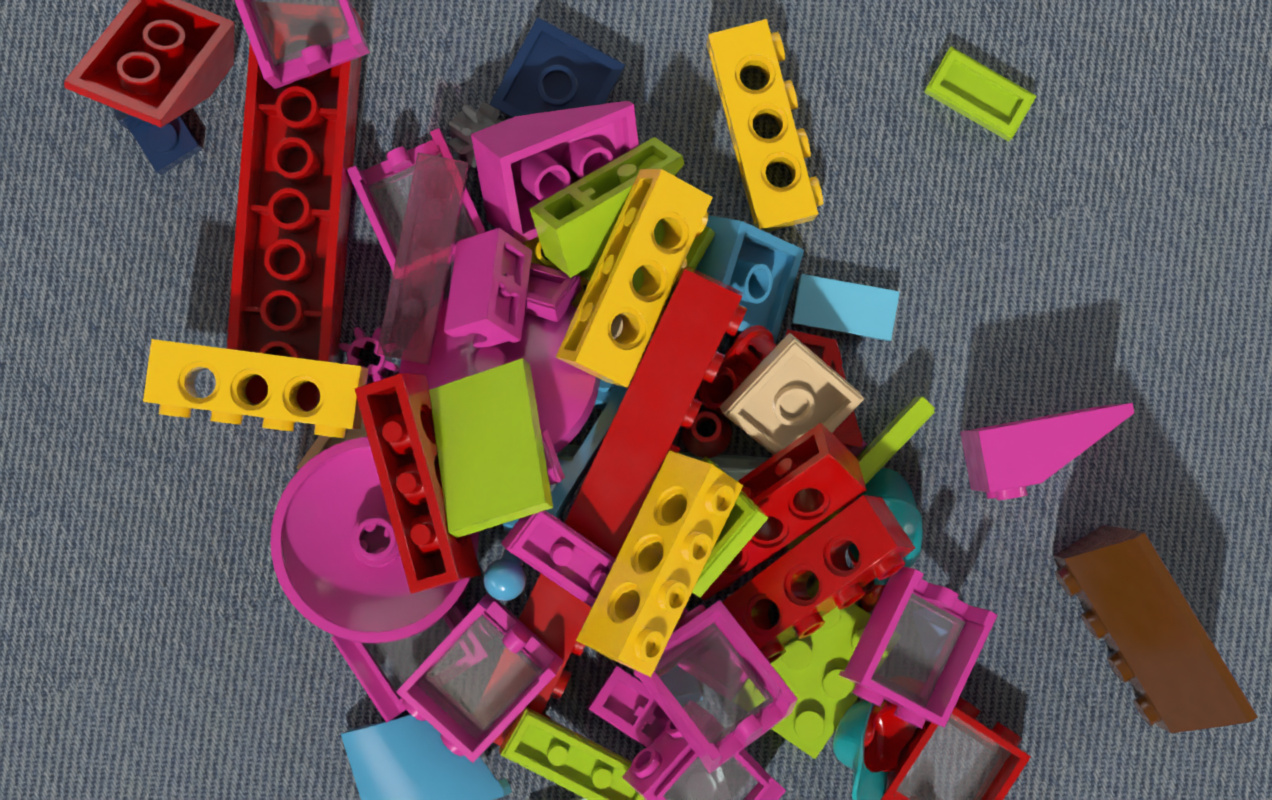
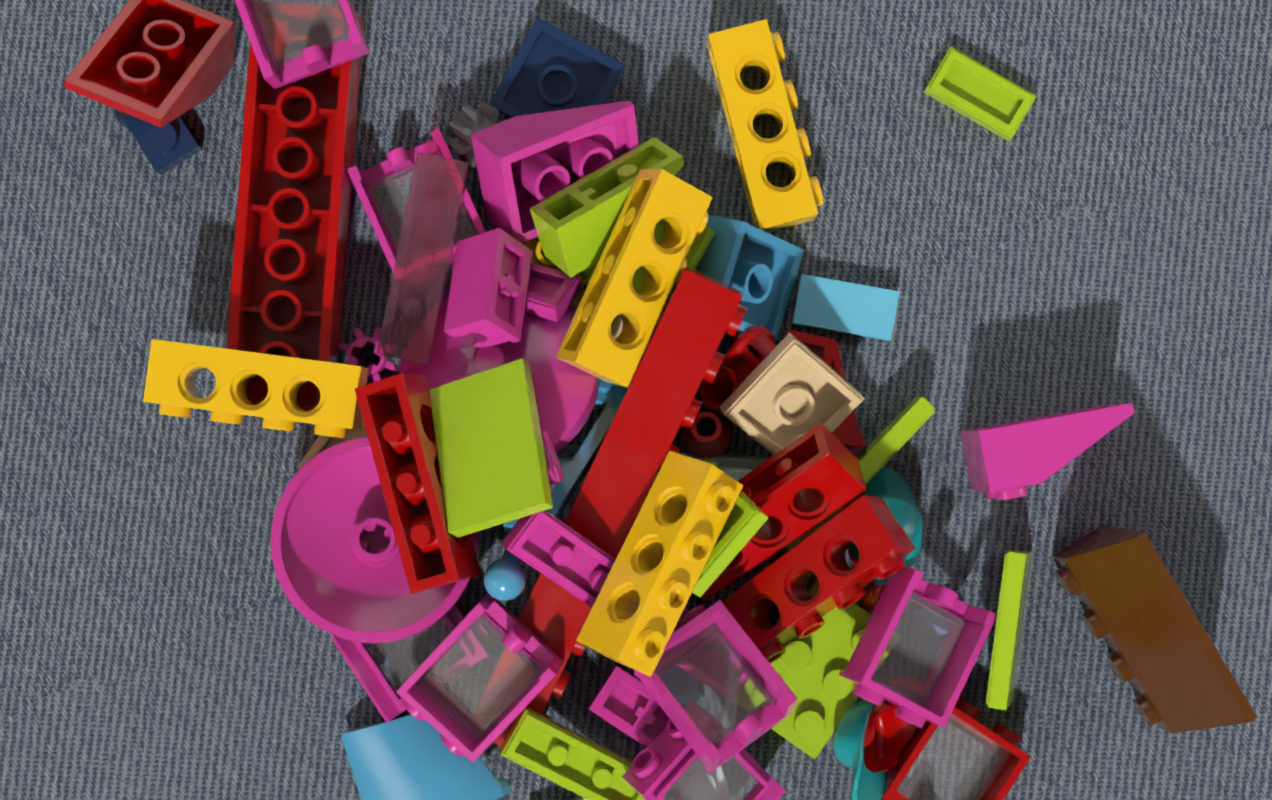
(1008, 629): none -> lime tile

